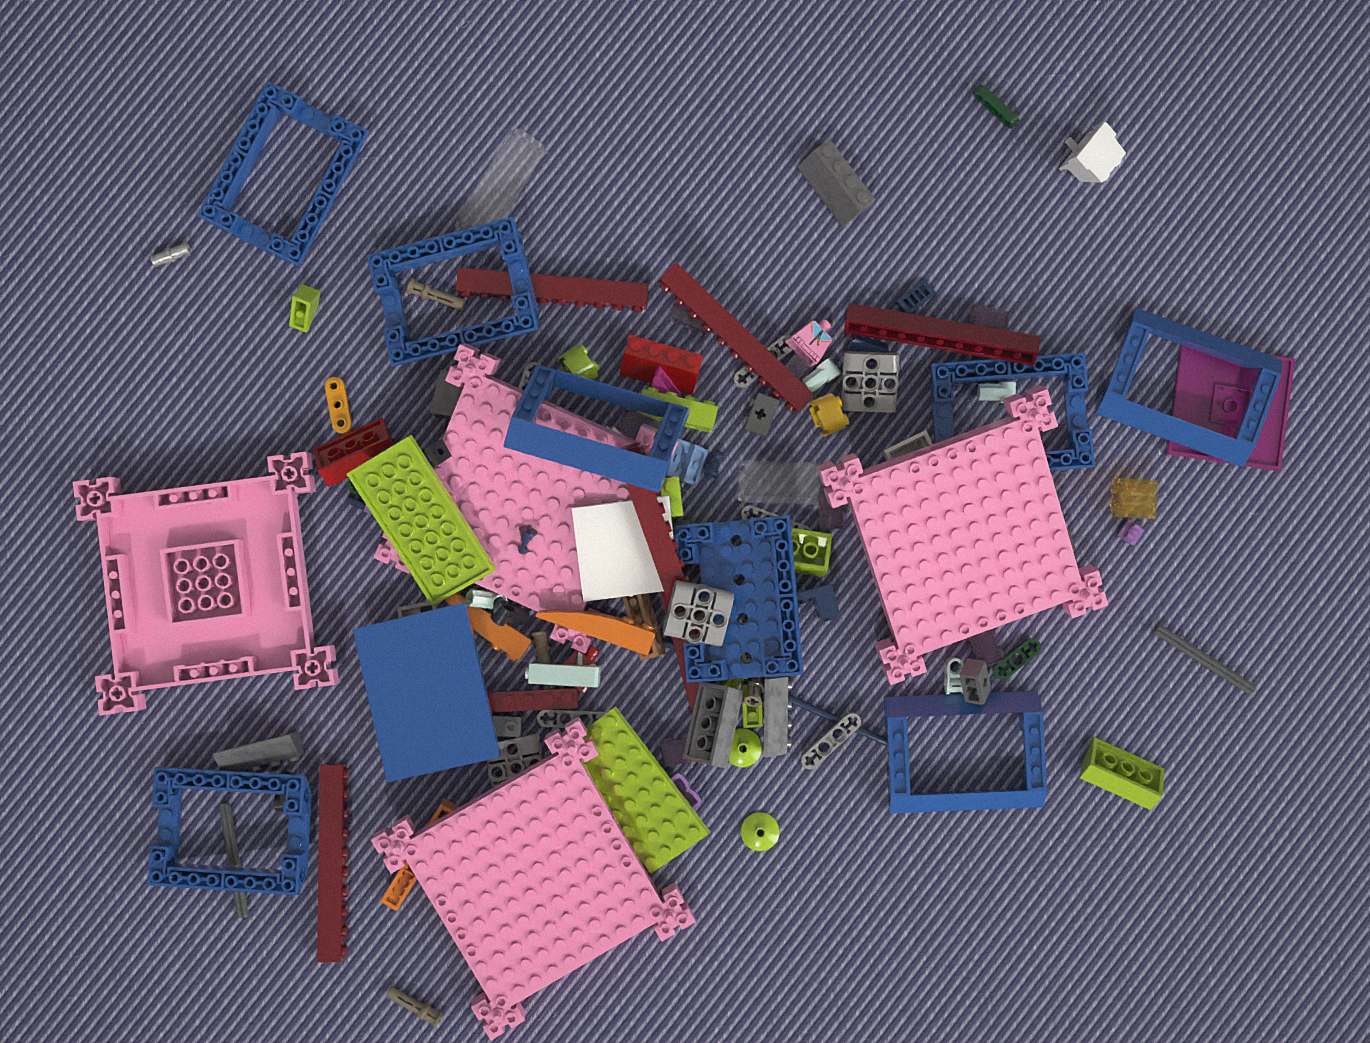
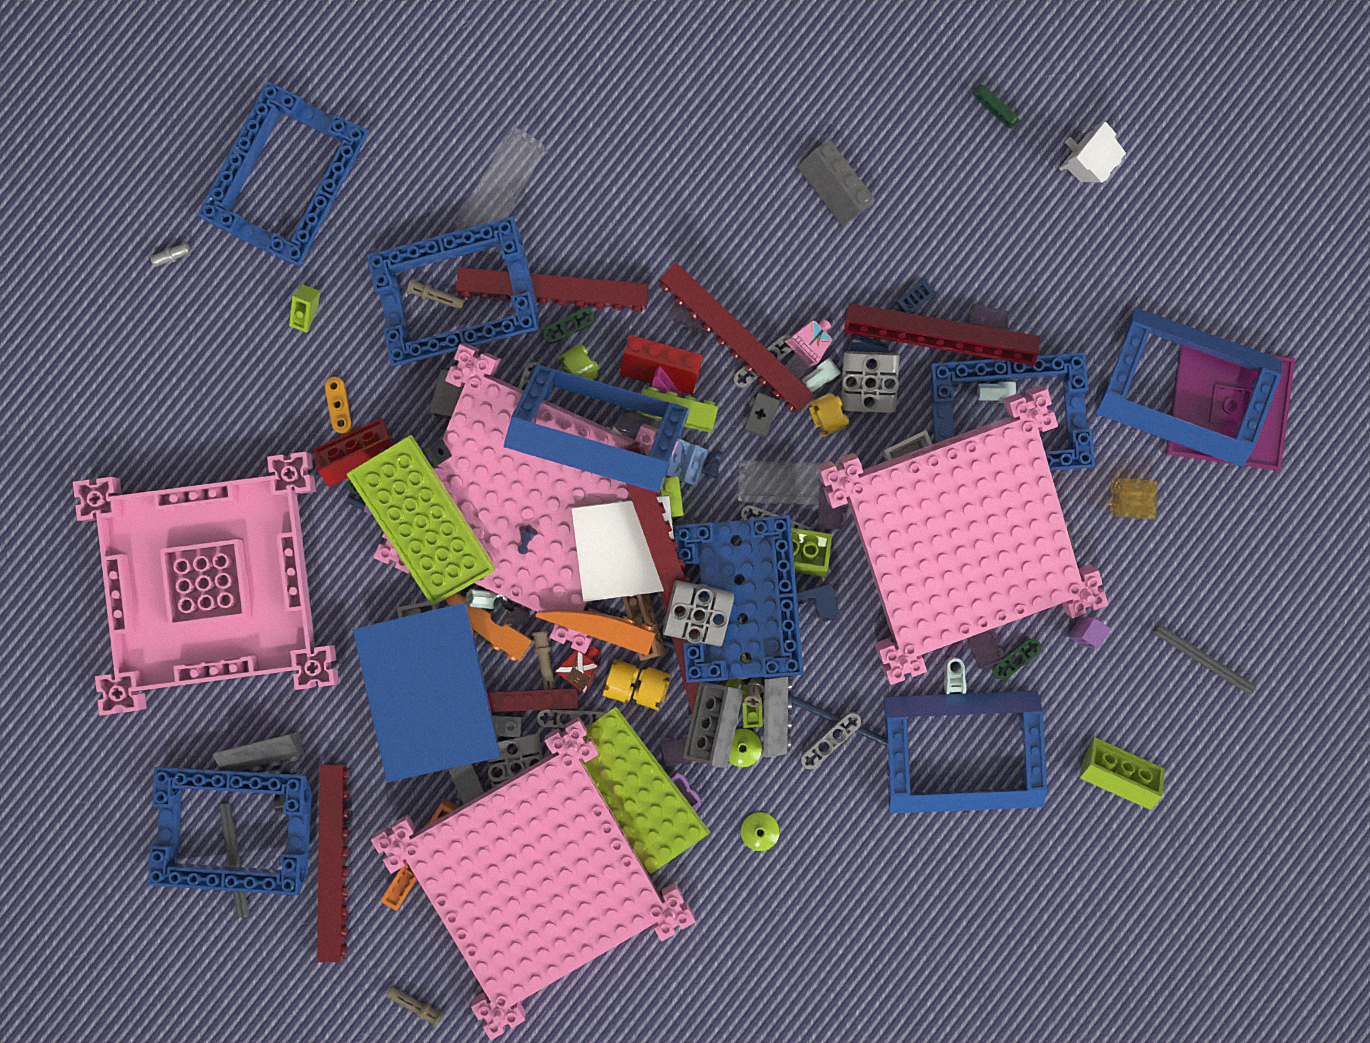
(467, 782): none -> dark grey brick
(563, 674): light aqua slope -> none
(579, 314): none -> dark green beam
(619, 681): none -> yellow brick
(652, 688): none -> yellow brick
(975, 681): dark grey brick -> none
(1089, 632): none -> medium lavender brick
(1130, 532): medium lavender tile -> none

